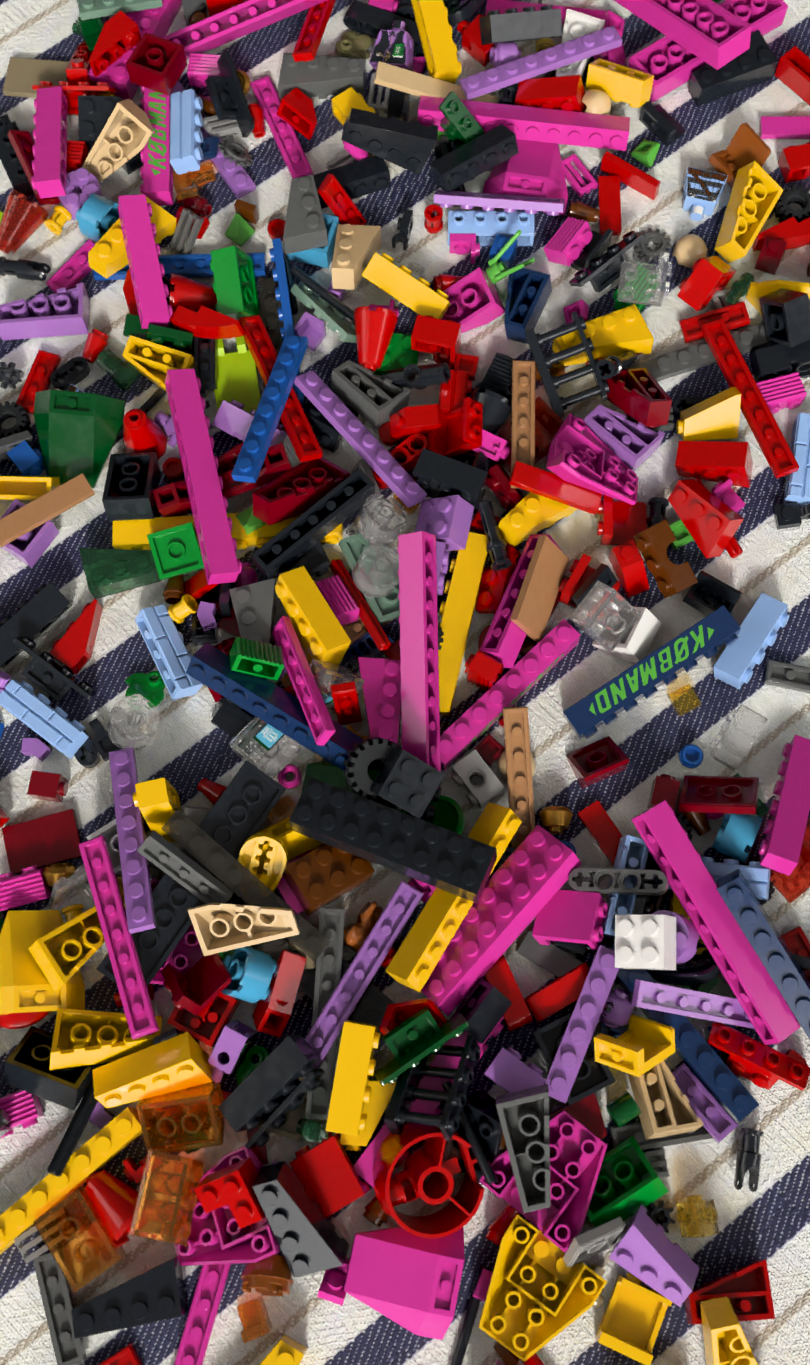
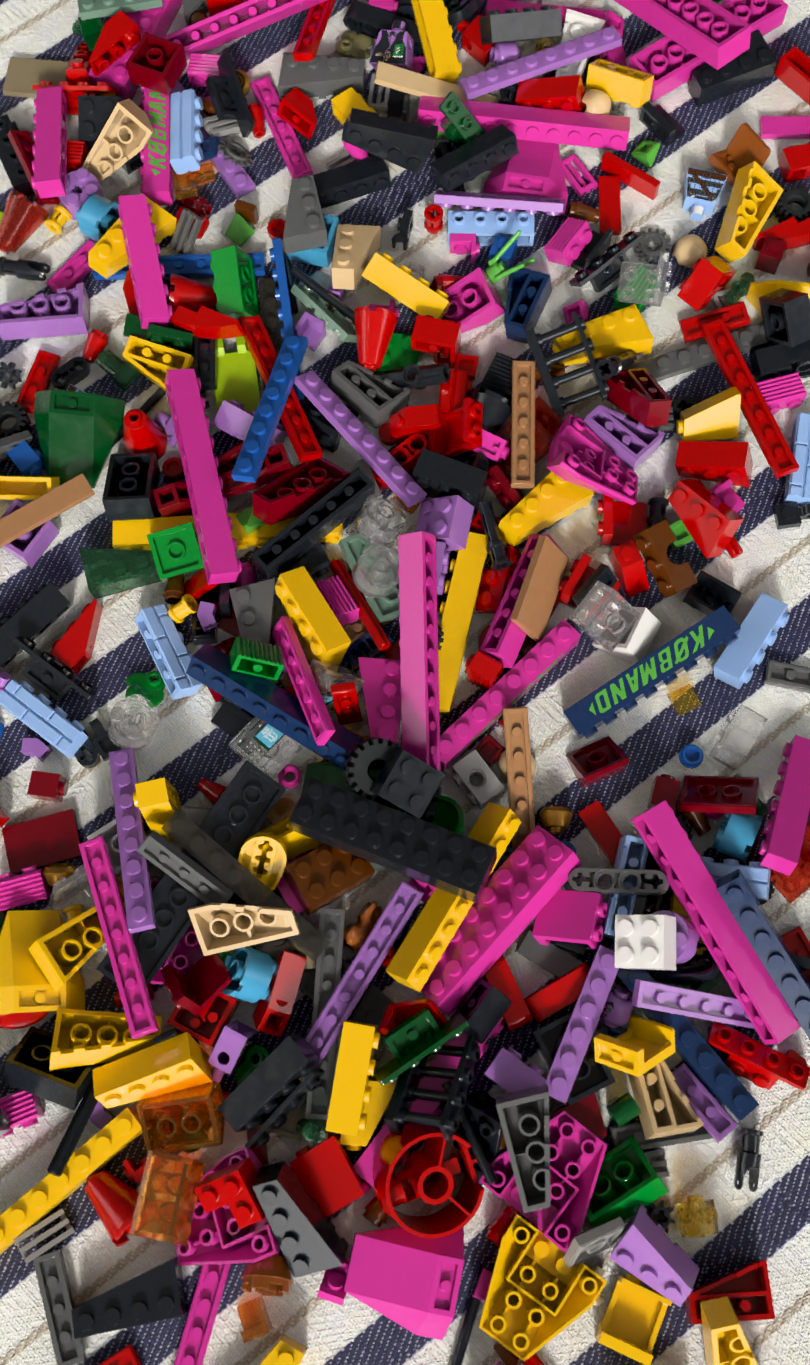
(78, 1240): clear orange slope -> none
(340, 202): red tile -> none
(554, 488): red tile -> none

